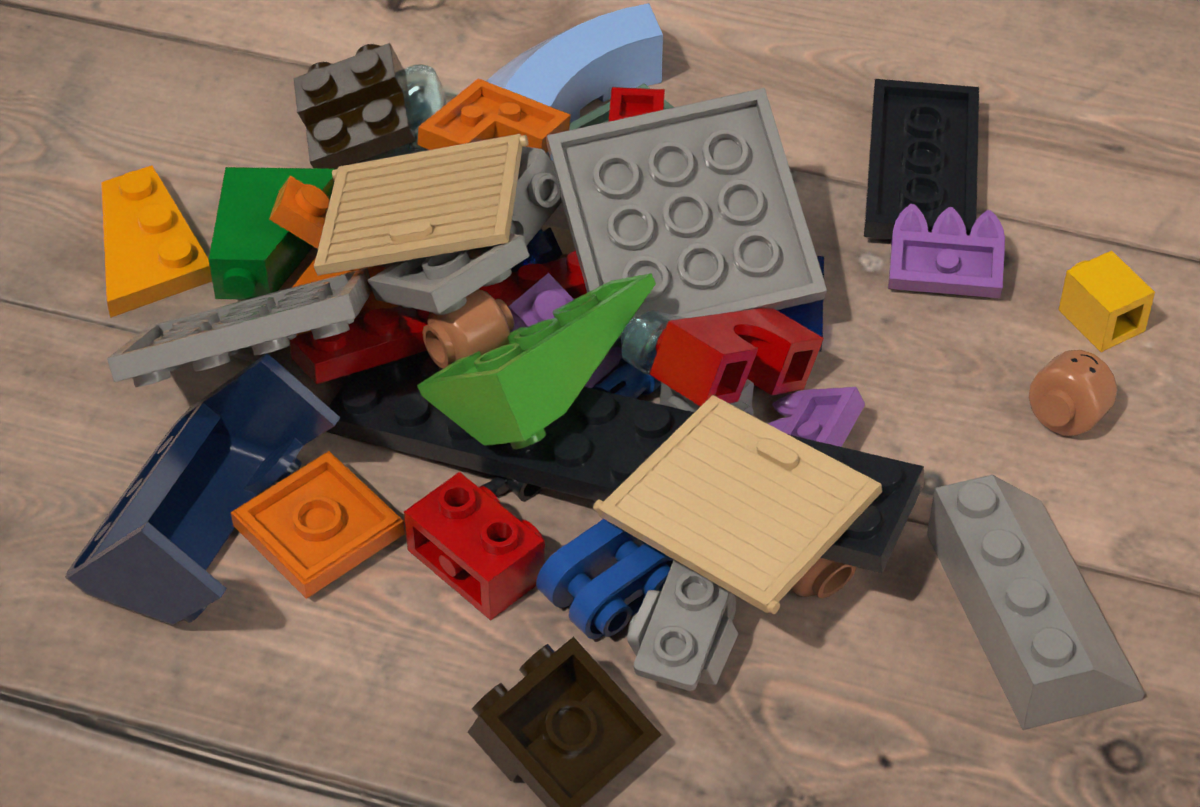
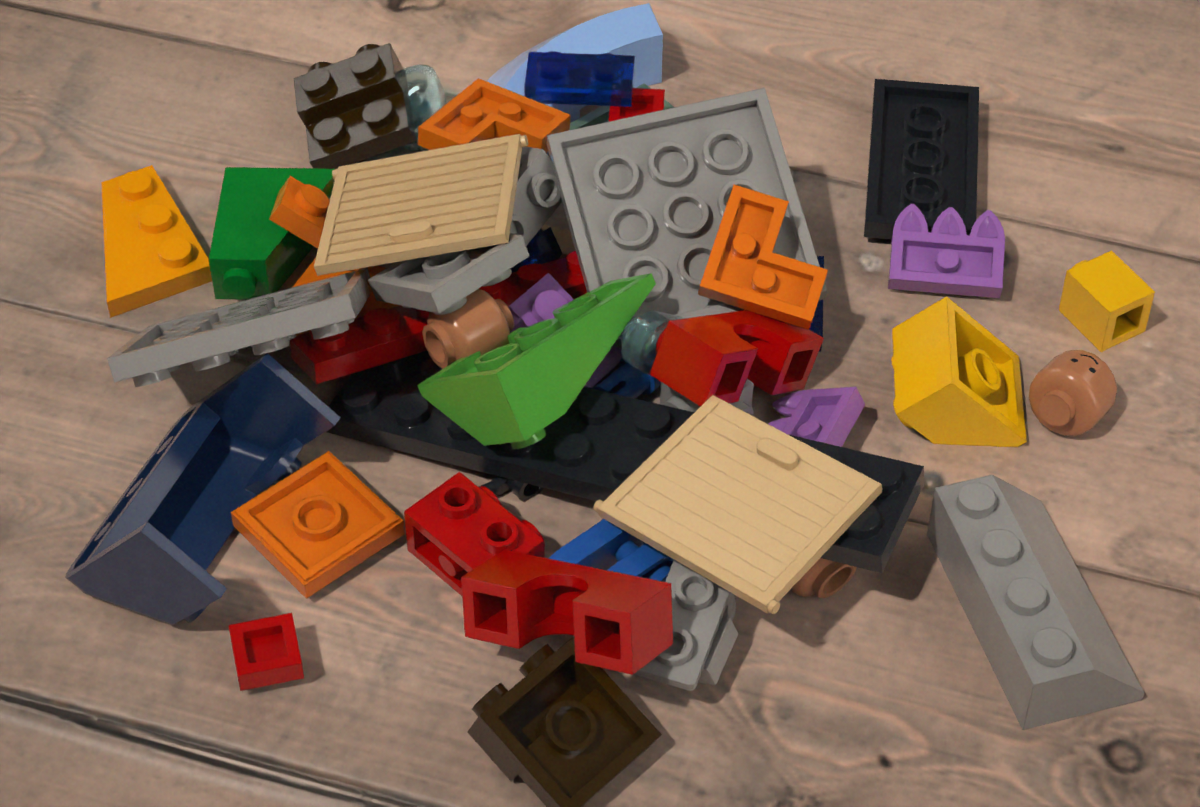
(266, 651): none -> red plate
(580, 78): none -> clear blue plate
(614, 616): none -> red arch
(747, 271): none -> orange plate
(956, 380): none -> yellow slope

